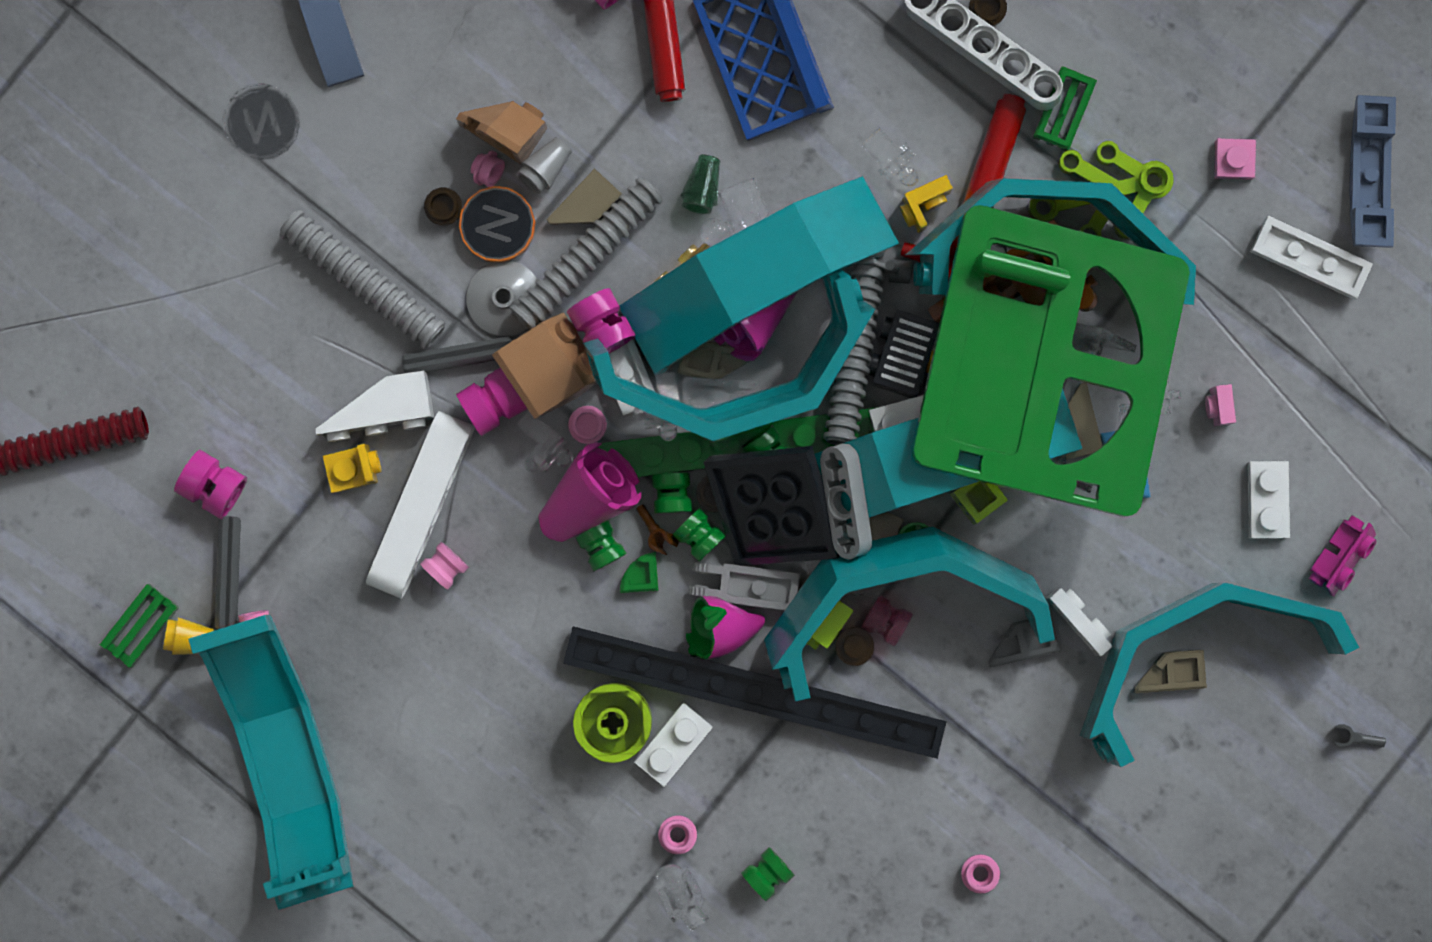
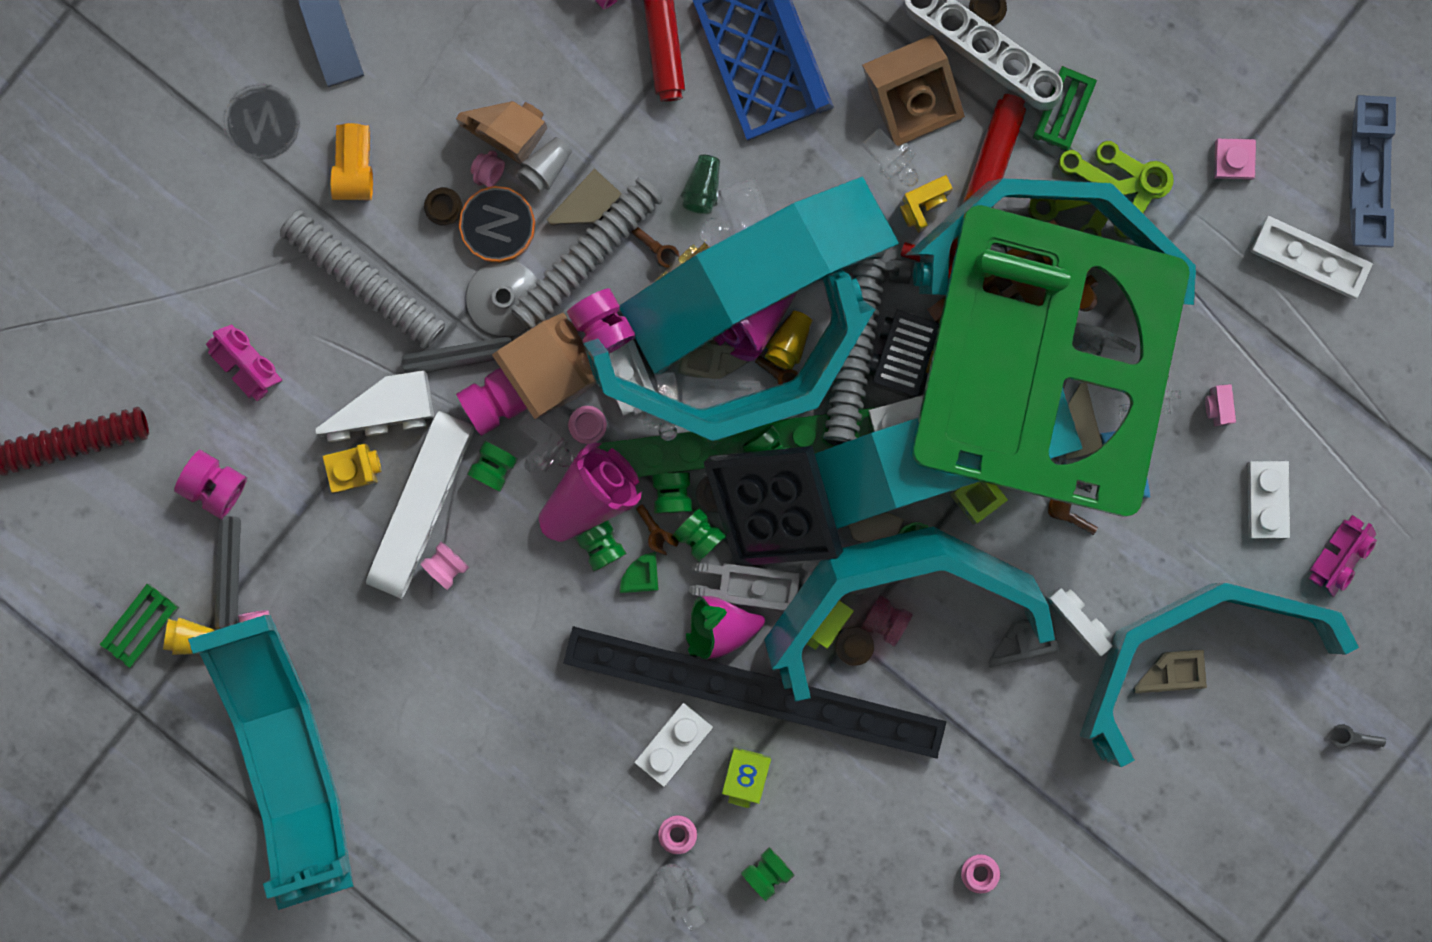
(232, 348): none -> dark pink hinge
(352, 174): none -> light orange piece
(488, 474): none -> green wheel
(598, 739): lime brick -> none
(654, 246): none -> reddish brown hand
(745, 777): none -> lime brick
(777, 373): none -> reddish brown hand
(789, 341): none -> yellow cone
(860, 526): light grey beam -> none
(914, 90): none -> medium nougat slope
(1061, 511): none -> reddish brown hand

